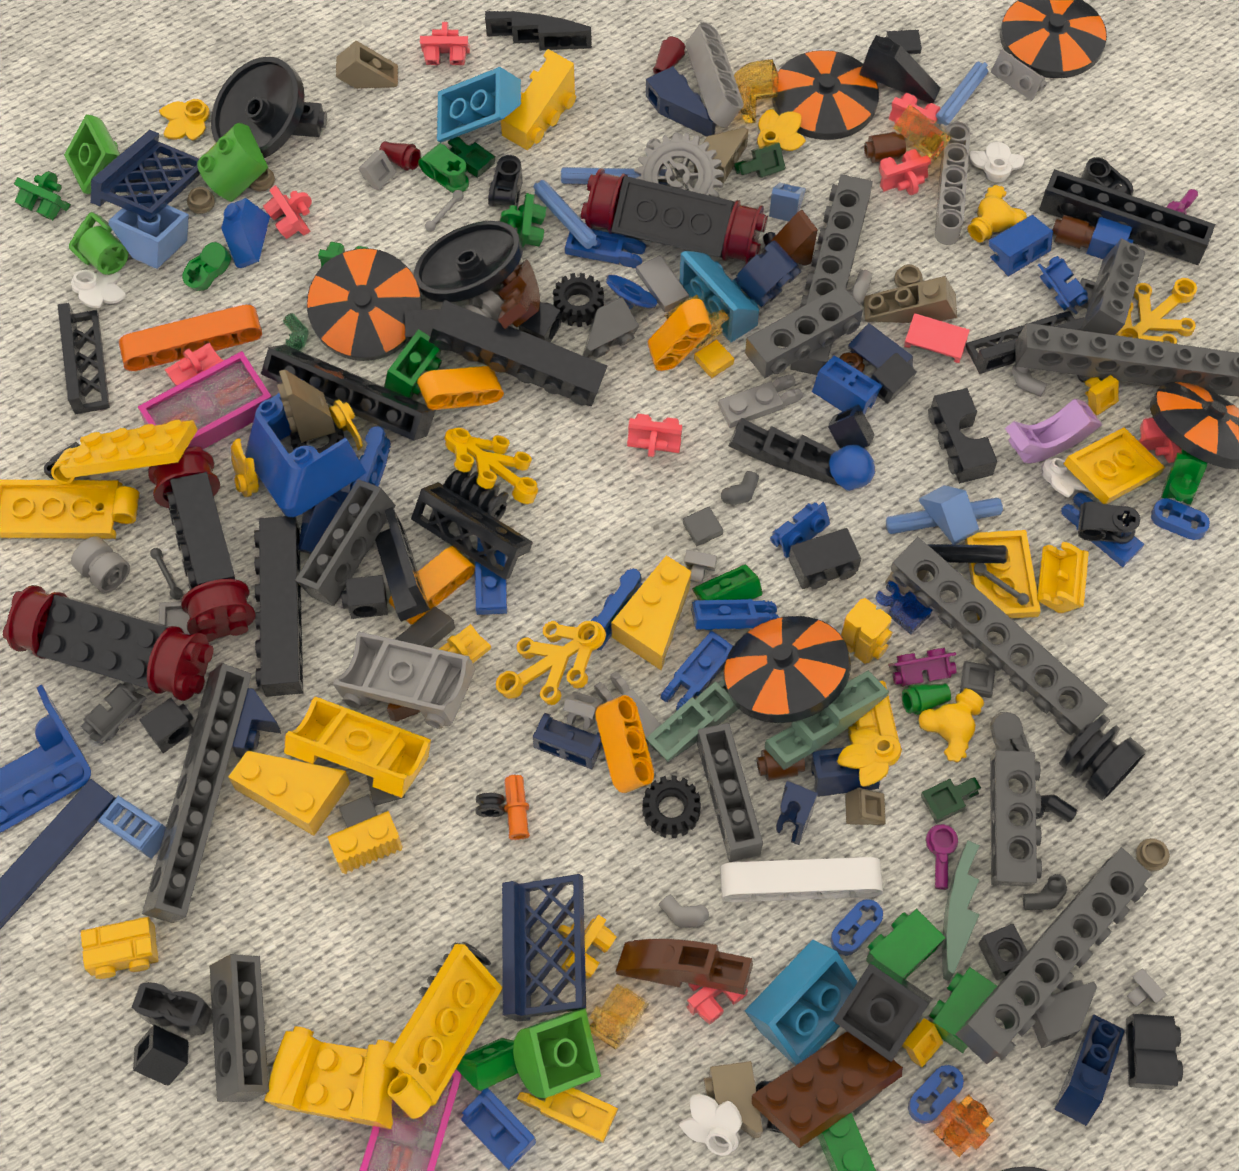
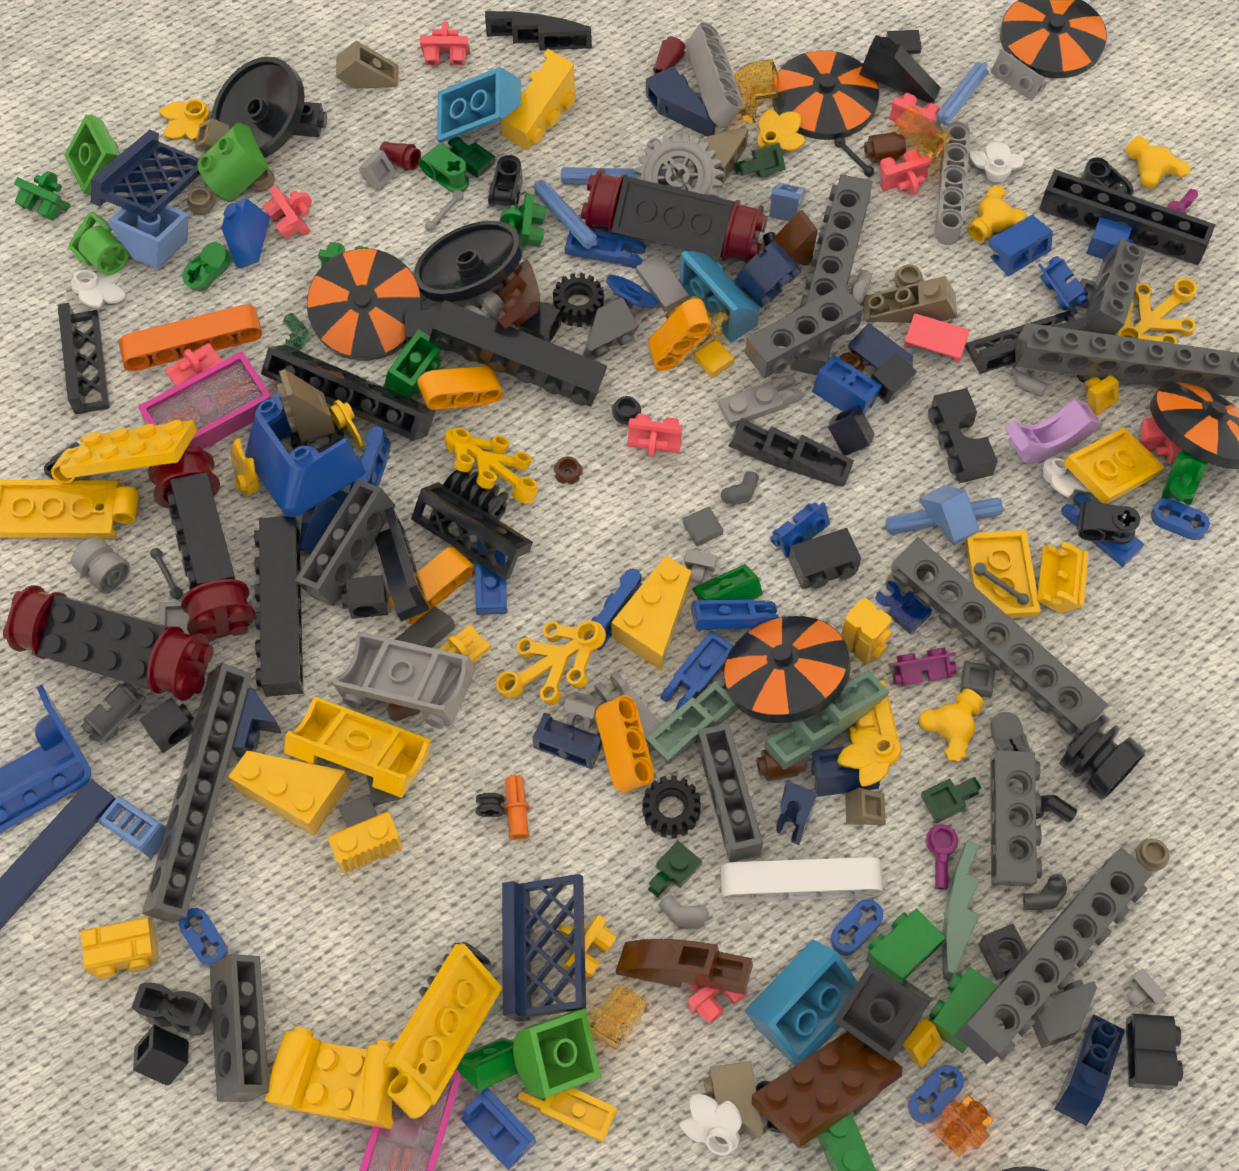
(209, 134): none -> dark tan slope
(210, 933): none -> blue beam
(571, 464): none -> reddish brown plate
(625, 408): none -> black plate
(675, 866): none -> dark green plate
(840, 143): none -> black hinge
(852, 467): blue hair -> none
(924, 696): green cone -> none
(971, 553): black axle -> none
(1073, 232): reddish brown brick -> none
(1154, 162): none -> yellow animal

